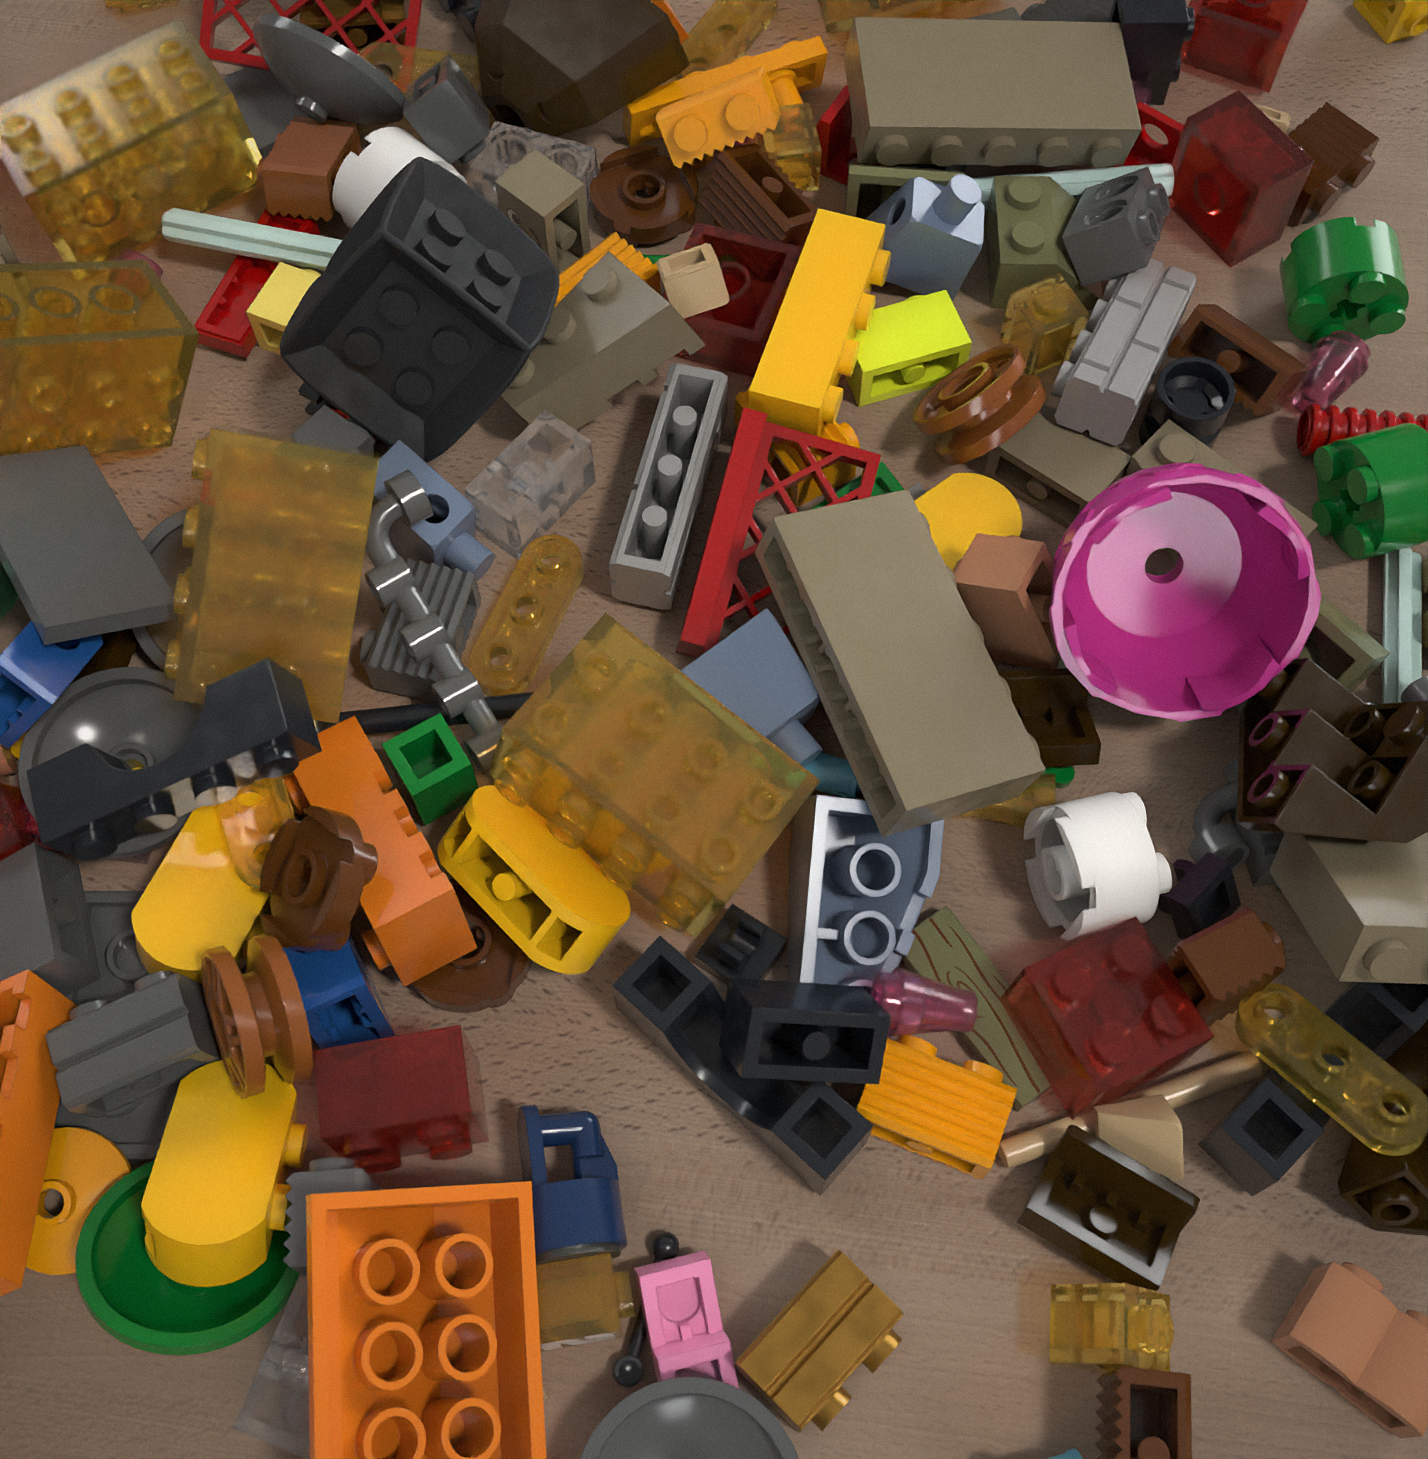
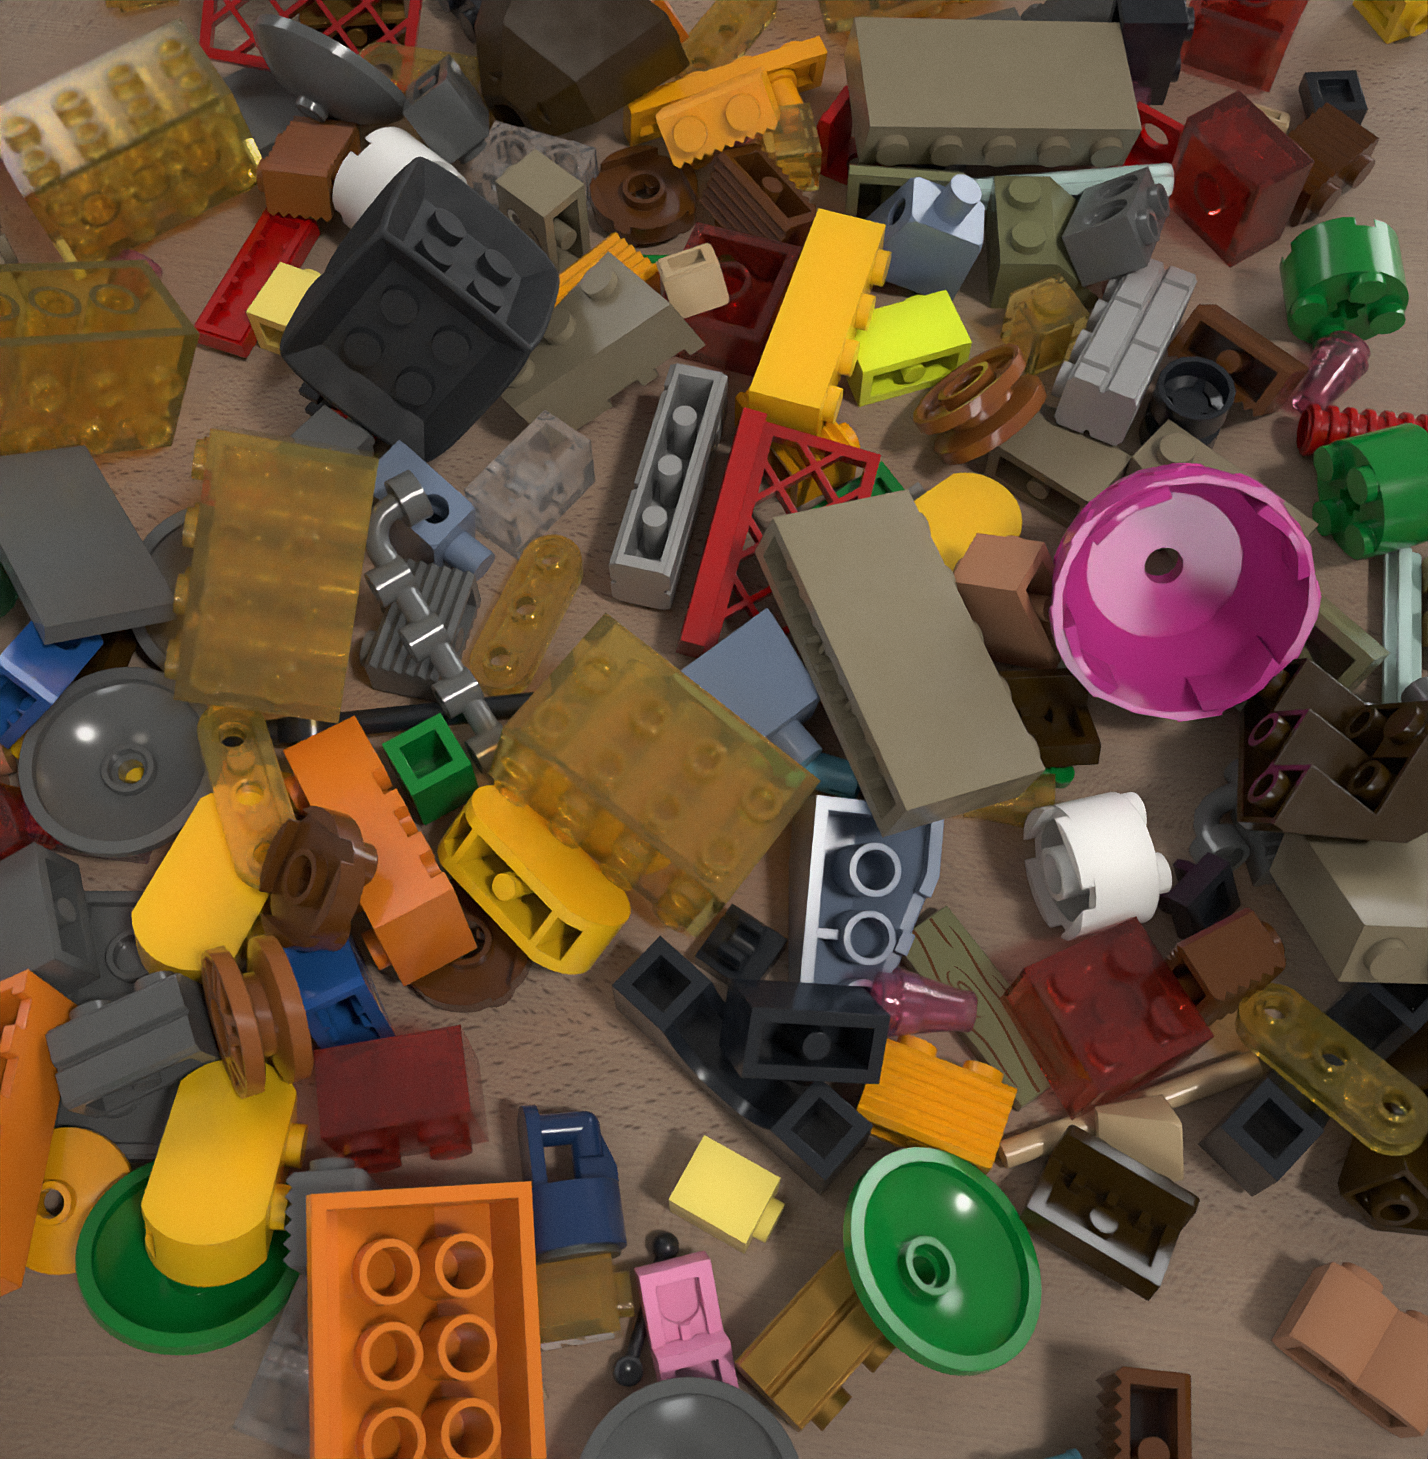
(248, 239): light aqua axle -> none
(248, 731): black arch -> none
(727, 1196): none -> light yellow brick
(942, 1261): none -> green dish
(1109, 1327): clear yellow brick -> none
(1337, 88): none -> black plate

